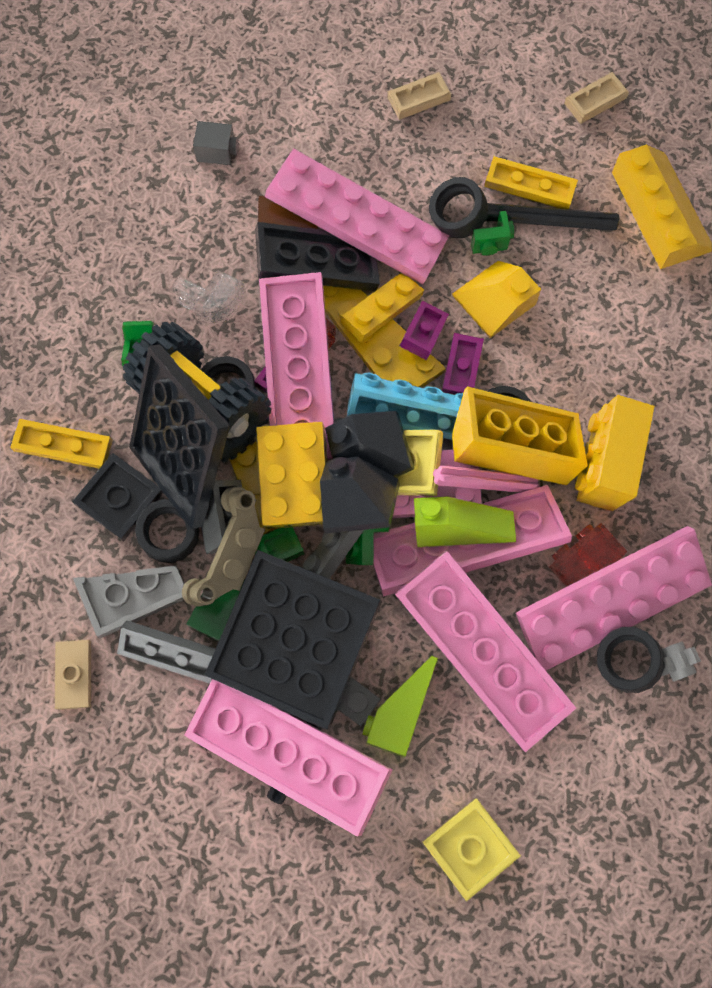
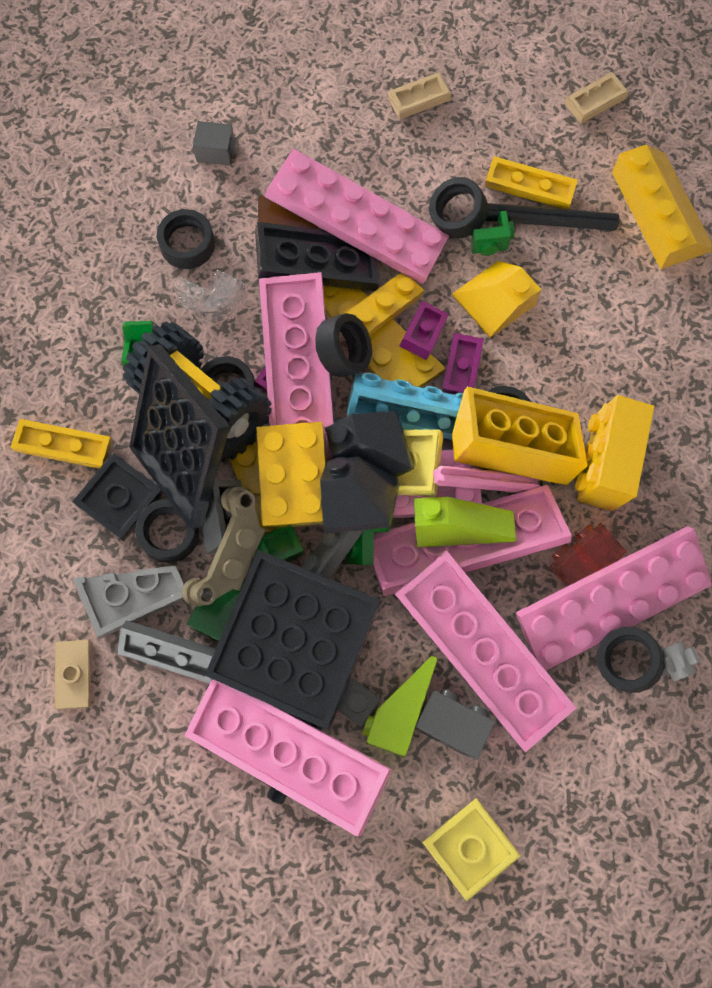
(180, 219): none -> black tyre
(329, 346): none -> black tyre
(455, 724): none -> dark grey brick

